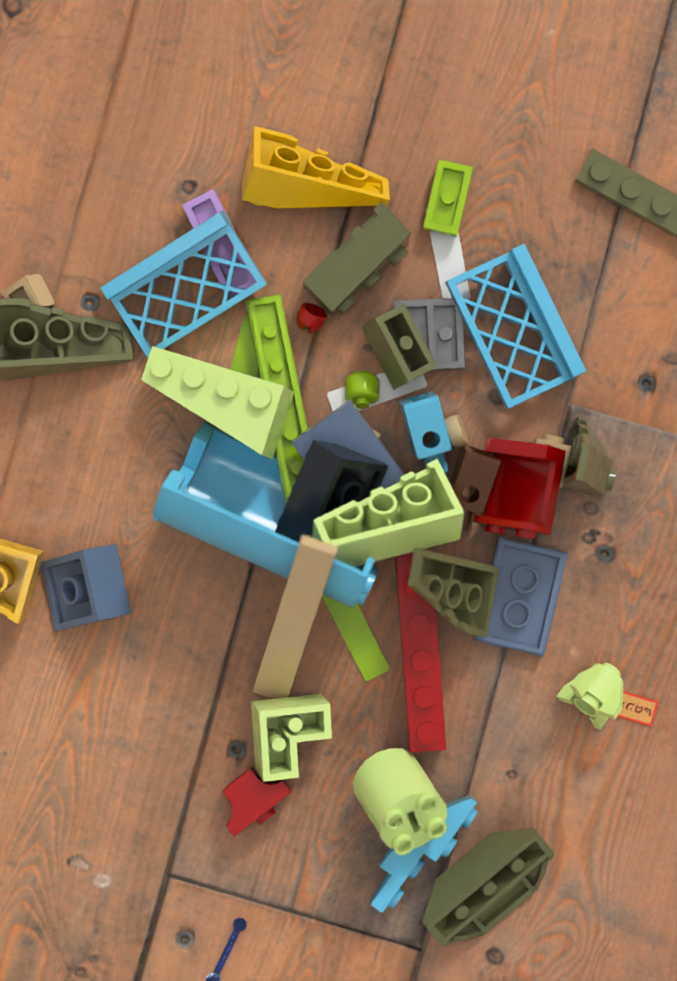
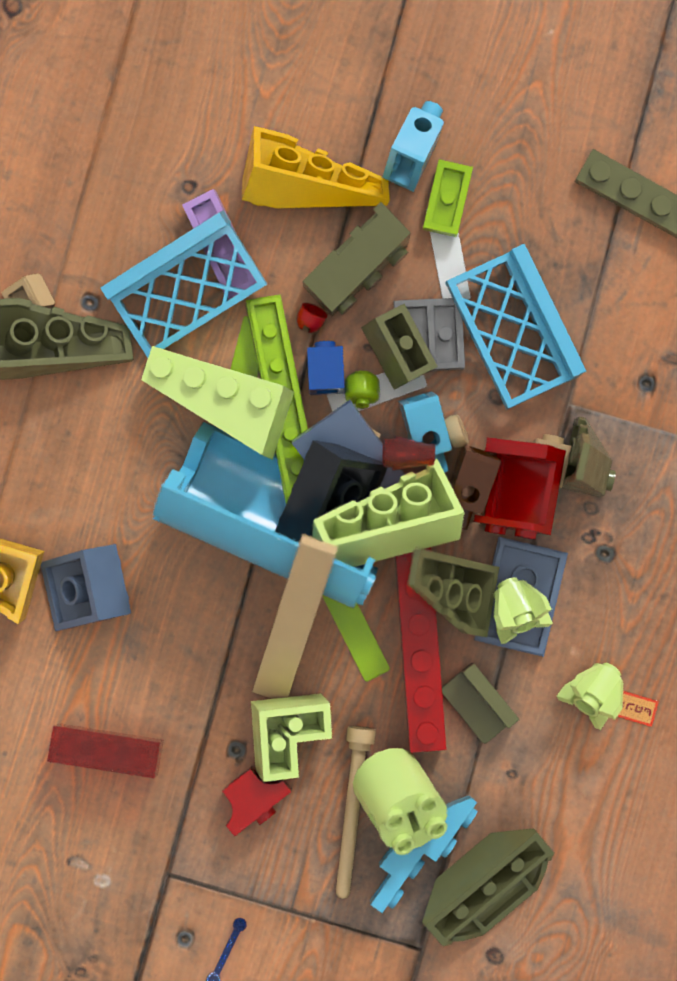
(105, 750): none -> clear red brick
(325, 368): none -> blue brick
(359, 741): none -> tan piece
(405, 453): none -> clear red cone
(414, 145): none -> medium azure torso
(479, 703): none -> olive panel
(519, 609): none -> yellowish green brick

